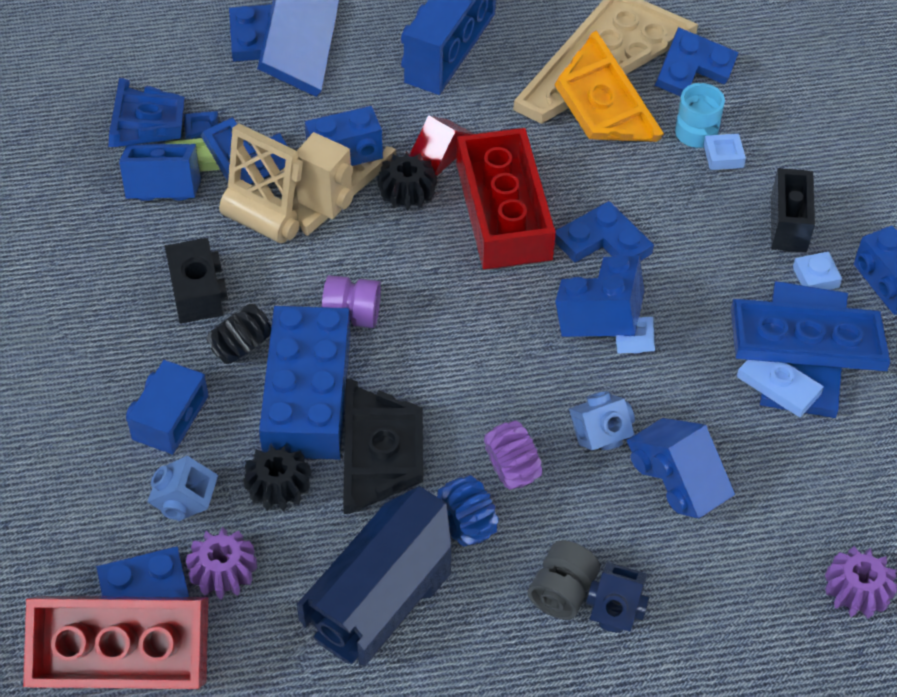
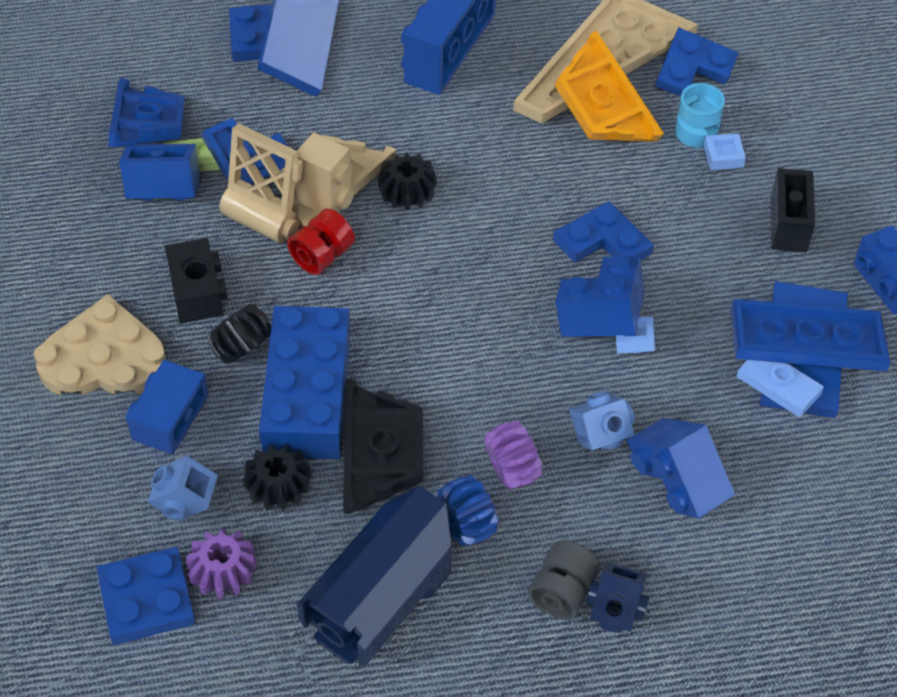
(99, 350): none -> tan plate
(115, 642): brick -> none
(198, 122): blue tile -> none
(321, 241): none -> red wheel
(353, 129): blue brick -> none
(360, 298): medium lavender wheel -> none
(438, 142): slope -> none
(505, 198): red brick -> none
(817, 271): light blue plate -> none
(860, 582): medium lavender gear -> none

